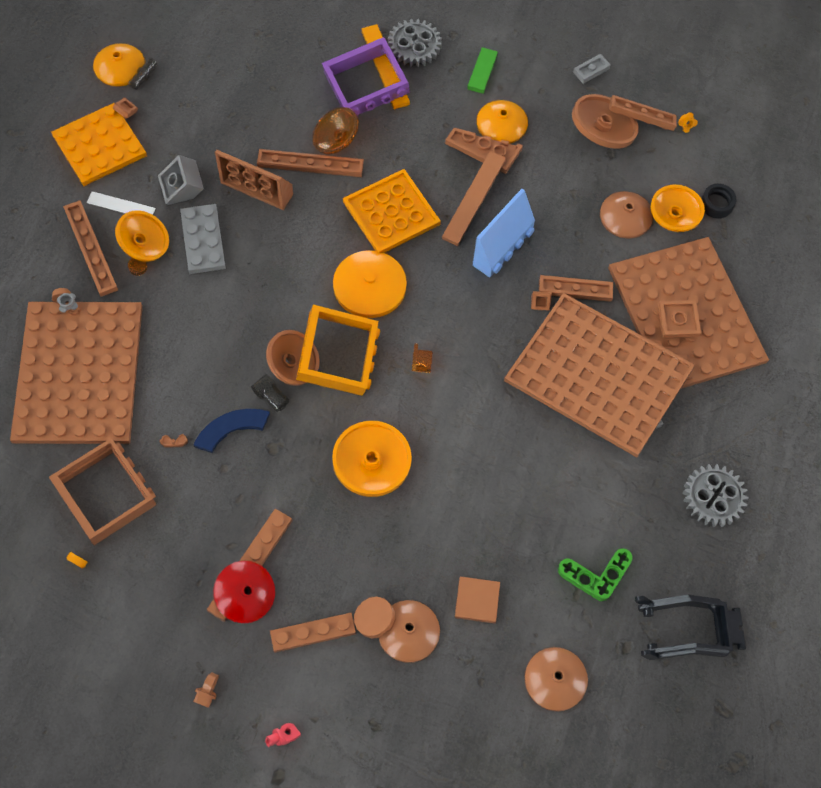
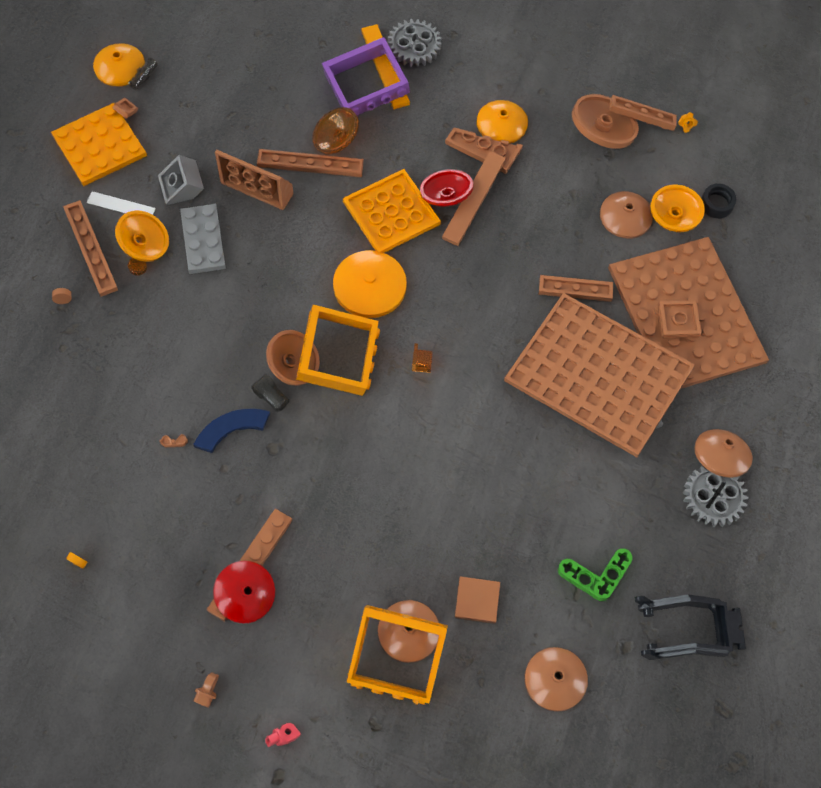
(66, 297): light grey plate -> none
(77, 374): nougat plate -> none
(86, 462): nougat window -> none
(312, 632): nougat plate -> none
(371, 458): light orange dish -> none
(374, 617): nougat tile -> none
(378, 686): none -> light orange window
(446, 188): none -> red dish
(482, 70): bright green tile -> none
(504, 235): light blue slope -> none
(540, 300): nougat slope -> none
(591, 68): light grey plate -> none
(723, 453): none -> nougat dish

